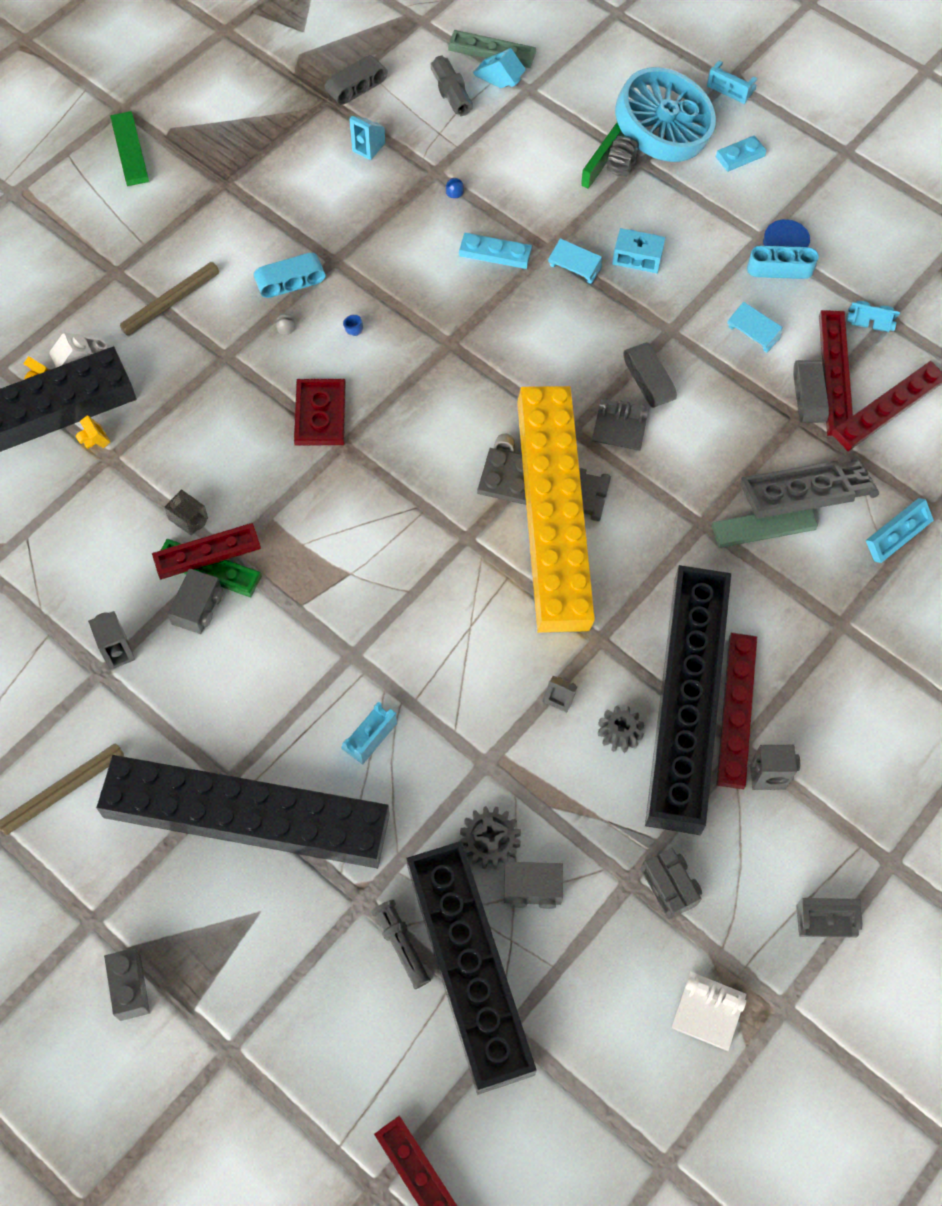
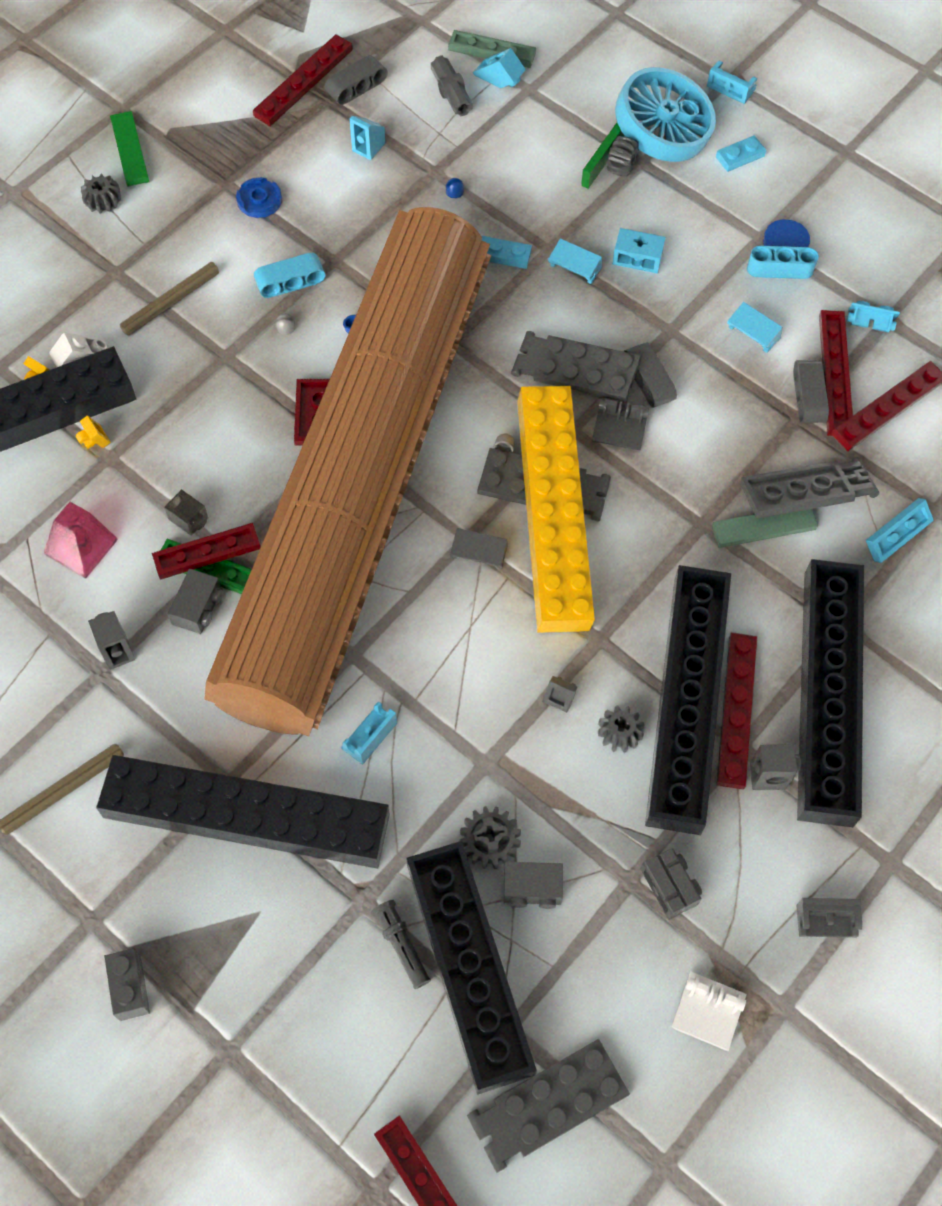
(78, 540): none -> clear pink slope
(100, 193): none -> dark grey gear
(259, 197): none -> blue tile
(302, 80): none -> dark red plate
(349, 478): none -> medium nougat piece
(479, 547): none -> dark grey hinge
(549, 1104): none -> dark grey hinge
(577, 365): none -> dark grey hinge
(831, 695): none -> black brick

